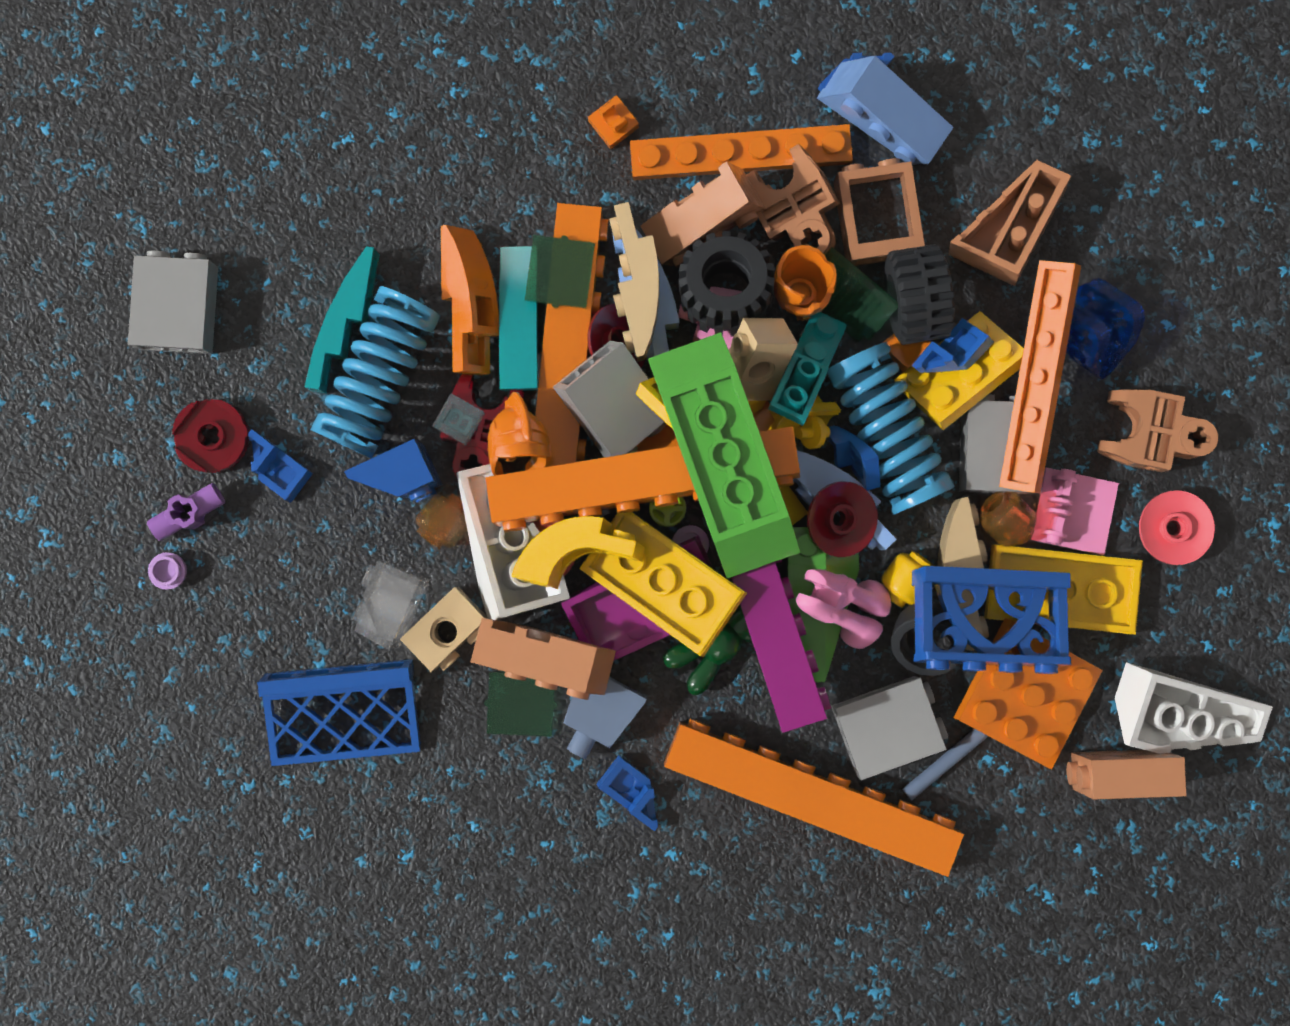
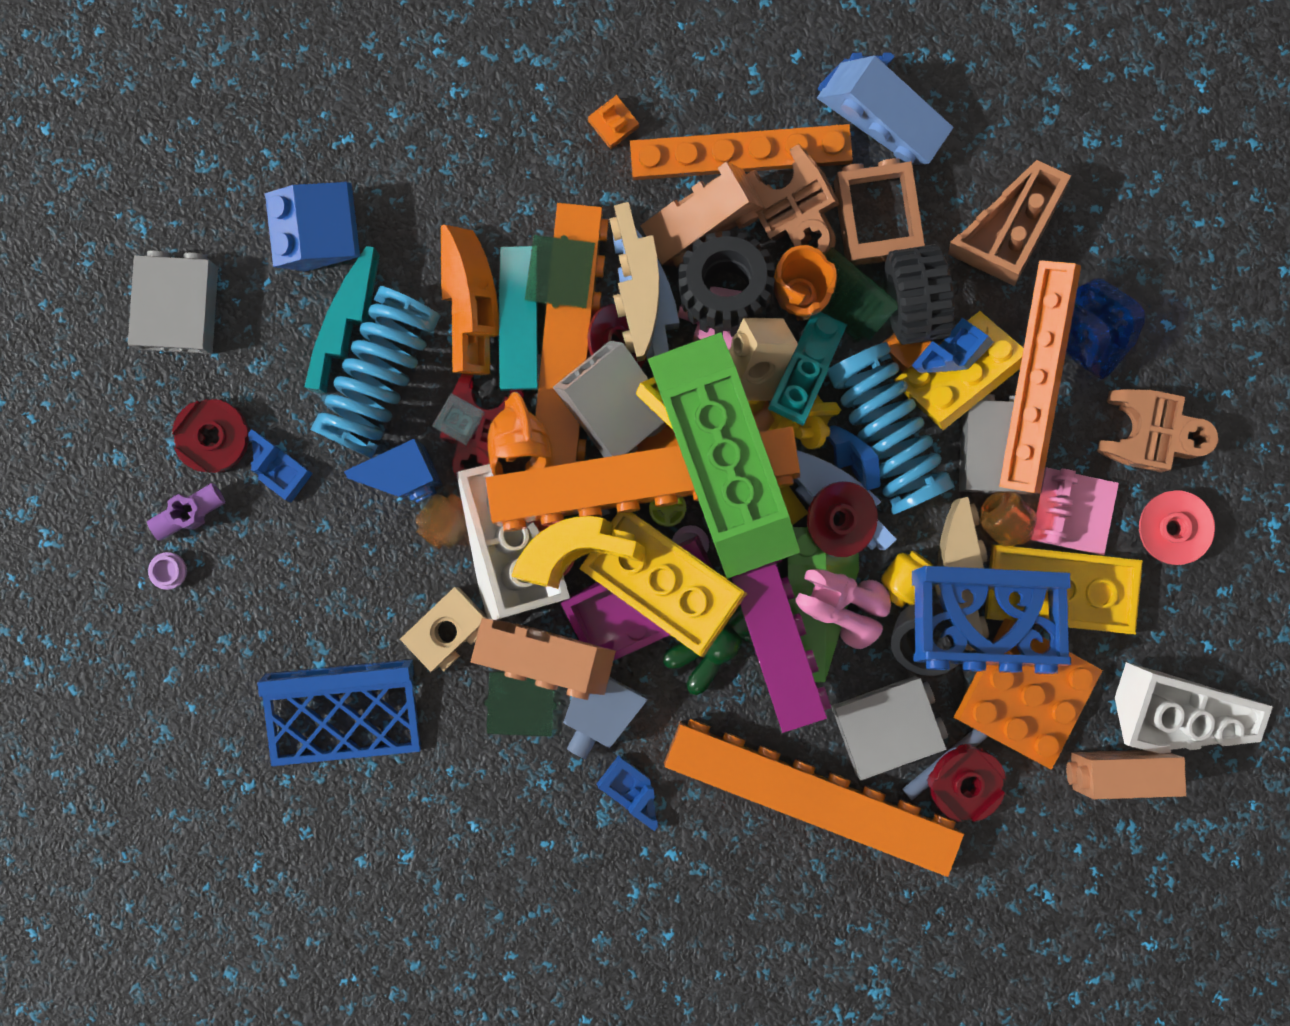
(312, 225): none -> blue slope
(389, 603): clear slope -> none
(953, 769): none -> dark red plate

